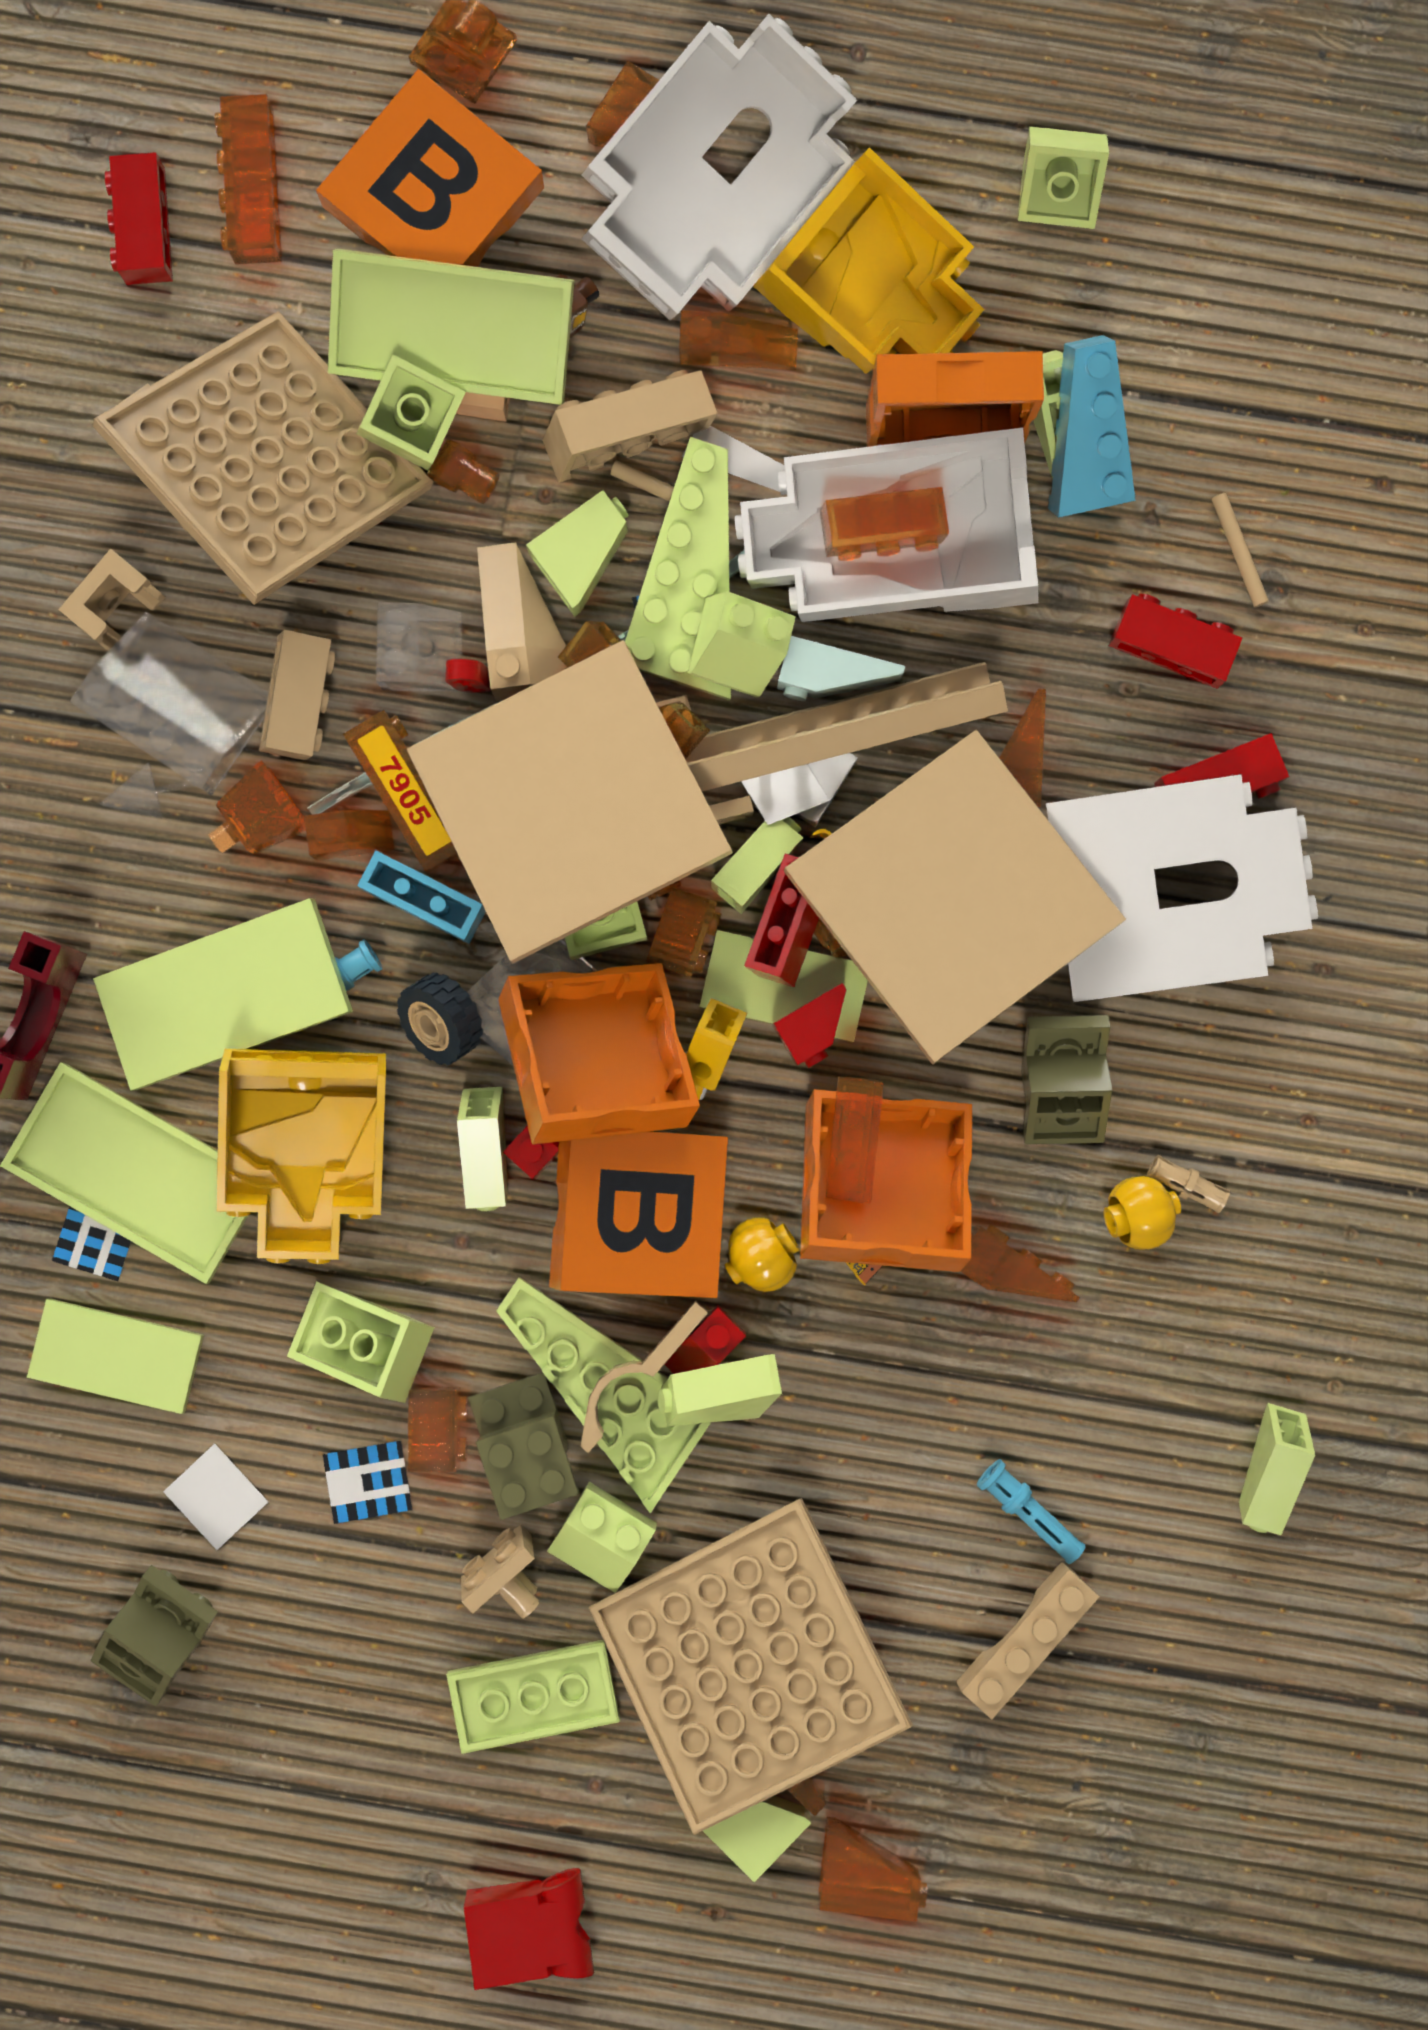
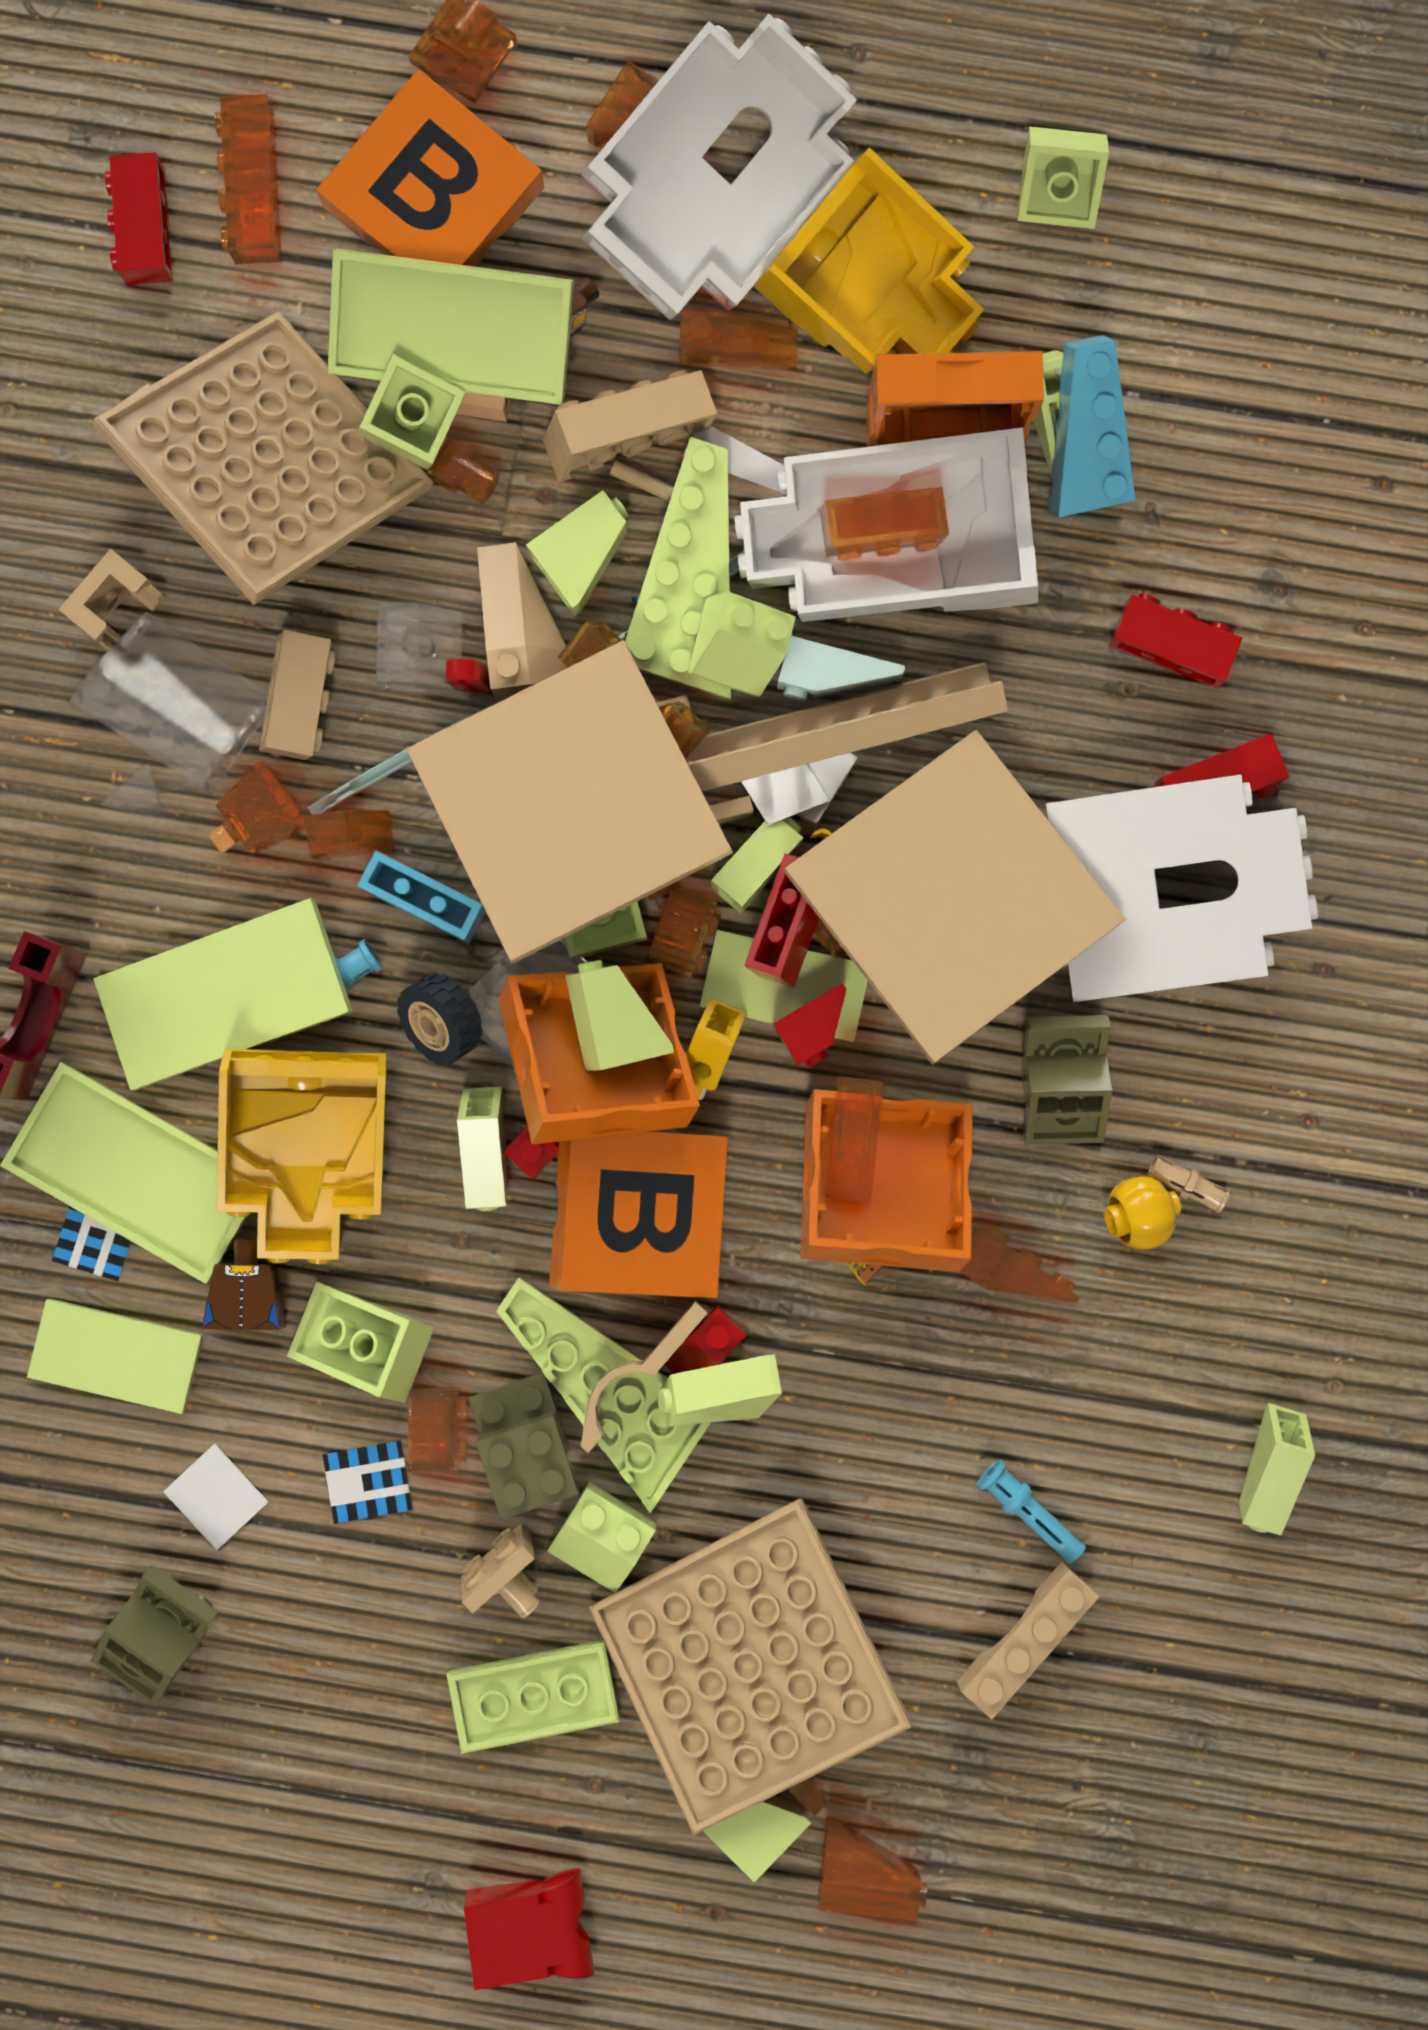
(245, 1293): none -> reddish brown torso
(387, 763): brick -> none
(612, 1019): none -> yellowish green slope
(762, 1254): yellow plant -> none
(1025, 748): clear orange slope -> none
(1240, 550): tan bar -> none

